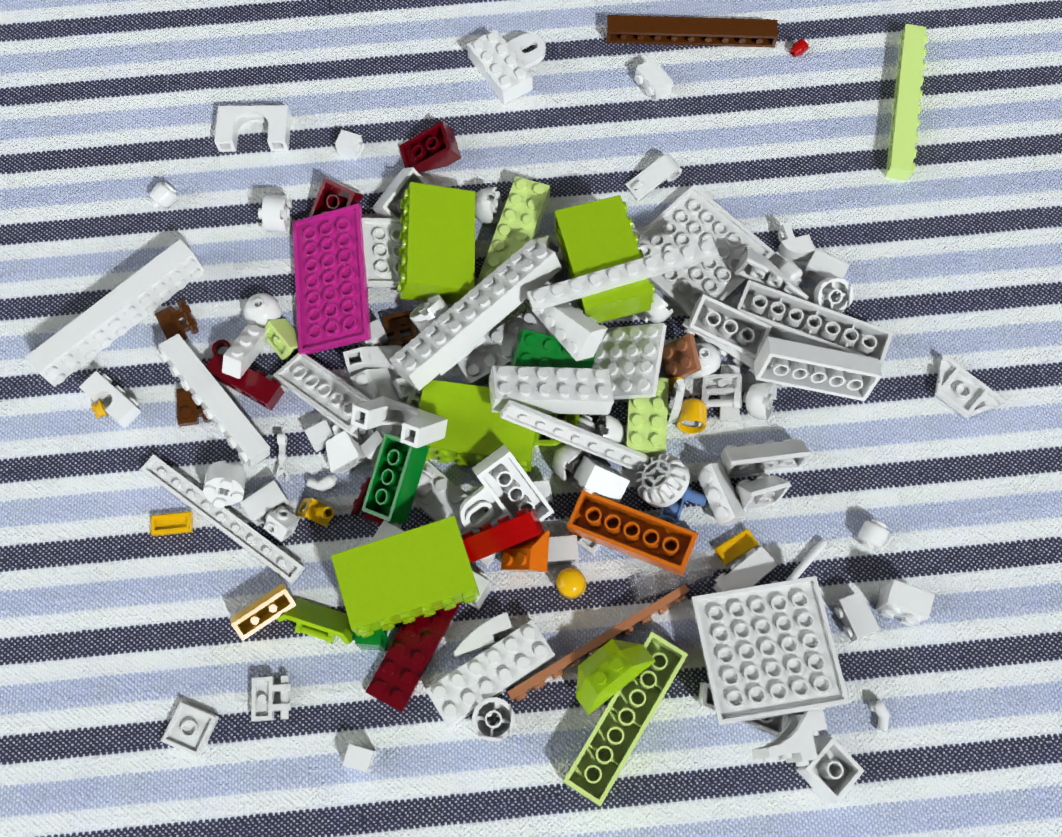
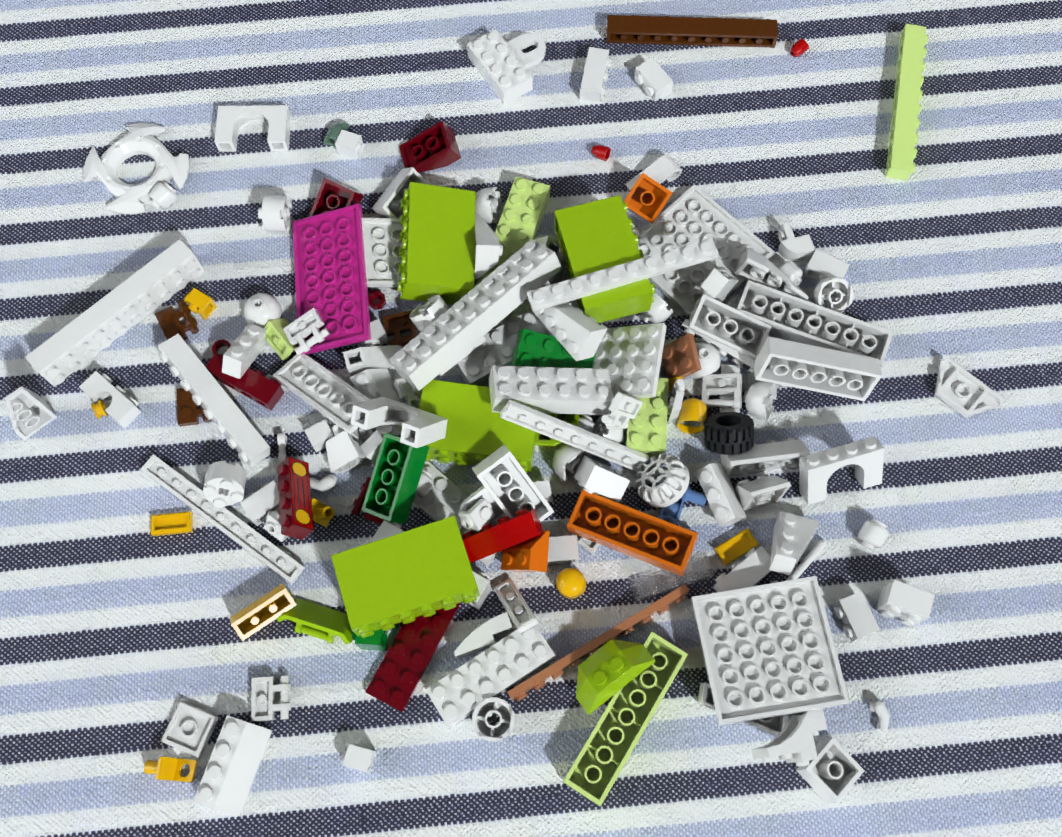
(28, 412): none -> white wedge
(139, 140): none -> white piece
(170, 769): none -> yellow bracket
(200, 303): none -> yellow brick
(232, 766): none -> white slope
(295, 498): none -> brick
(303, 327): none -> white plate
(333, 133): none -> sand green brick
(376, 300): none -> dark red tile
(476, 516): none -> white bracket
(486, 247): none -> white wedge
(515, 605): none -> white tile
(595, 75): none -> white brick
(601, 152): none -> red hose
(622, 408): none -> white plate
(647, 198): none -> orange slope
(719, 283): none -> white brick
(729, 433): none -> black tyre
(790, 540): none -> white wedge
(818, 467): none -> white arch

